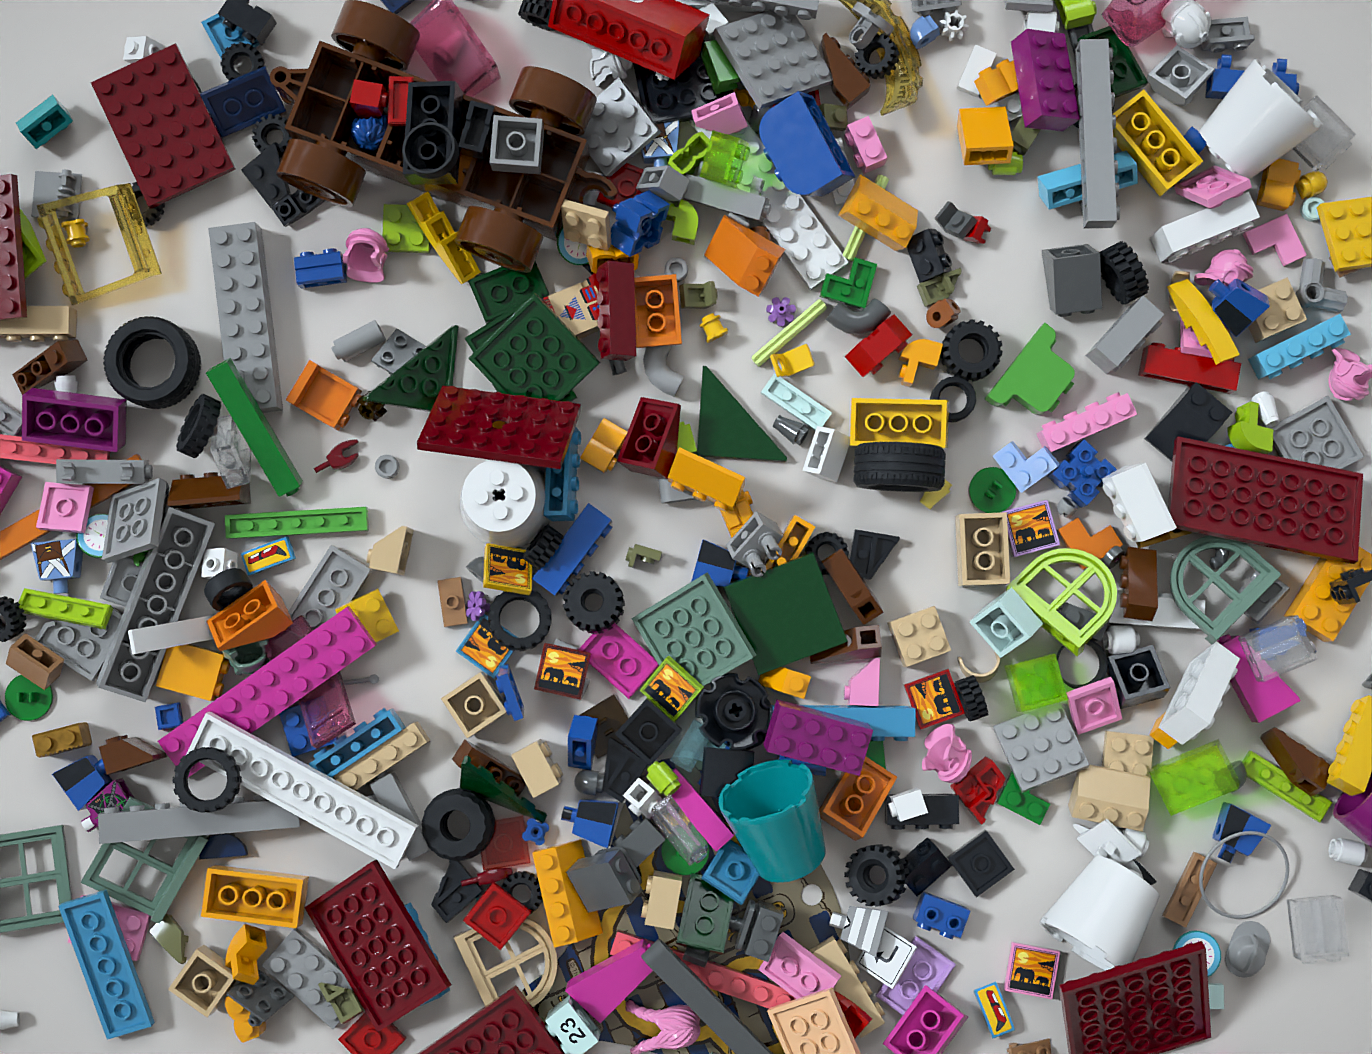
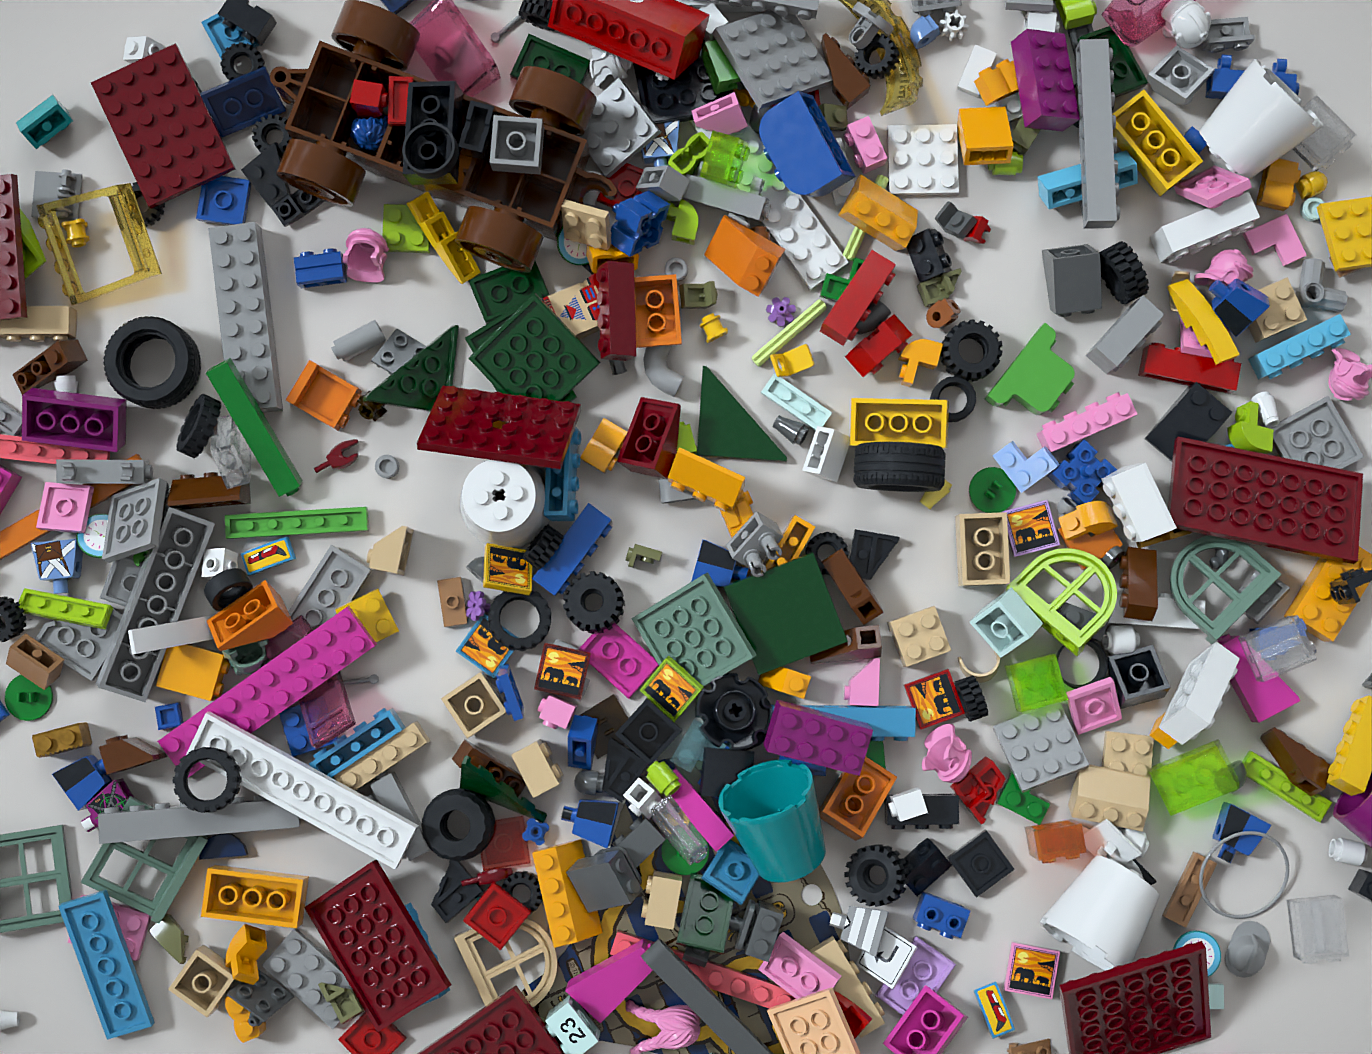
(224, 201): none -> blue plate
(495, 37): none -> light grey hinge
(549, 56): none -> dark green tile
(556, 712): none -> bright pink brick
(857, 298): none -> red brick
(922, 160): none -> white plate
(1055, 840): none -> clear orange brick
(1089, 517): none -> light orange brick

